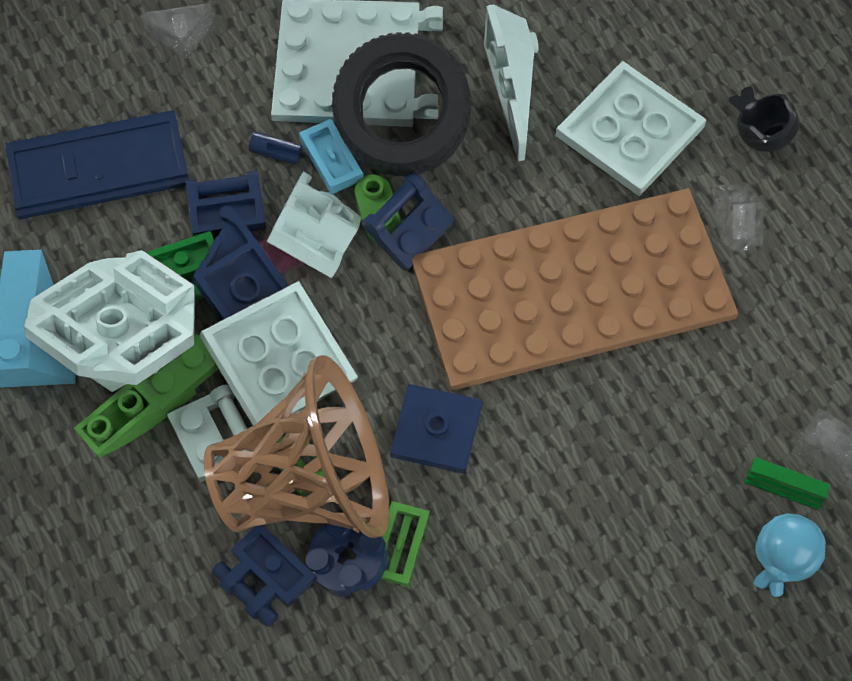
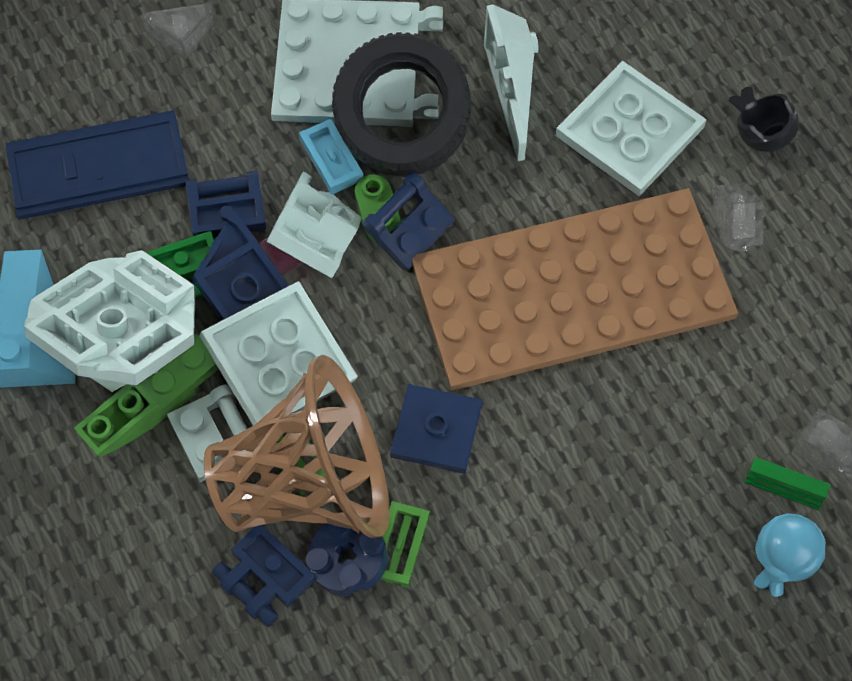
(275, 148): dark blue piece -> none

